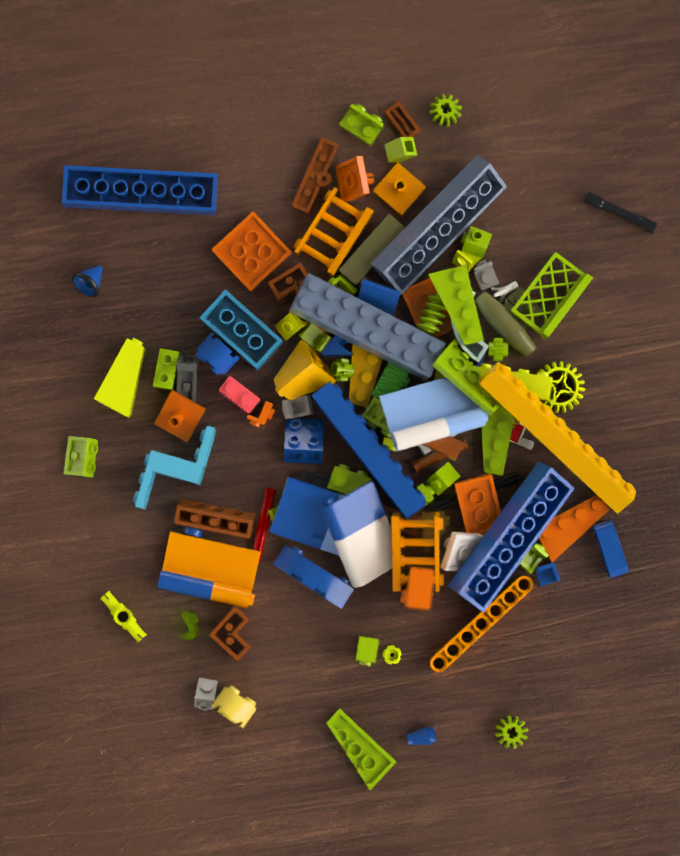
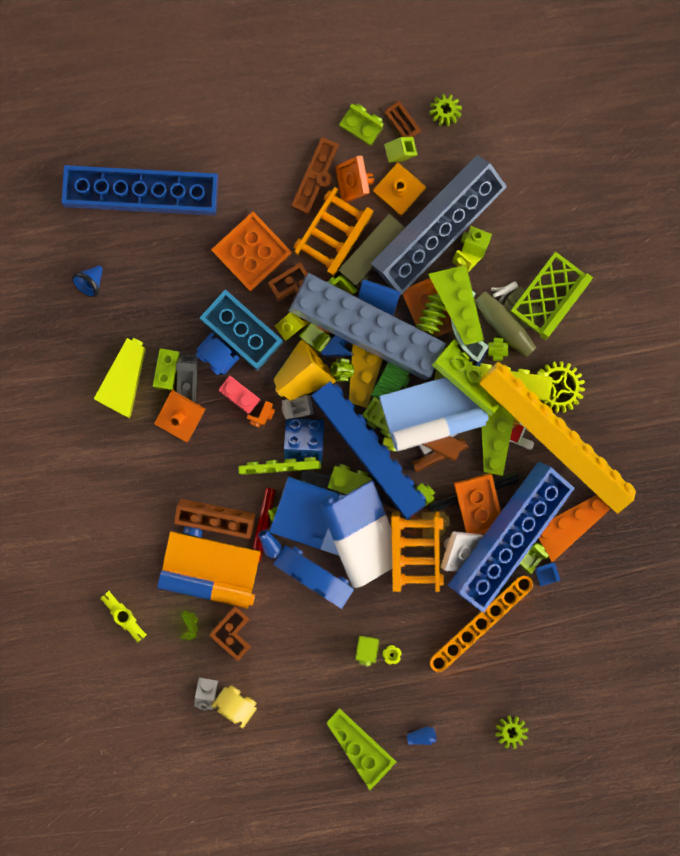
(81, 456): lime bracket -> none
(174, 467): medium azure bracket -> none
(270, 545): none -> blue cone
(274, 466): none -> lime wing
(418, 589): orange wedge -> none
(443, 478): lime brick -> none
(485, 275): light grey bracket -> none
(601, 203): black piece -> none
(610, 548): blue beam -> none

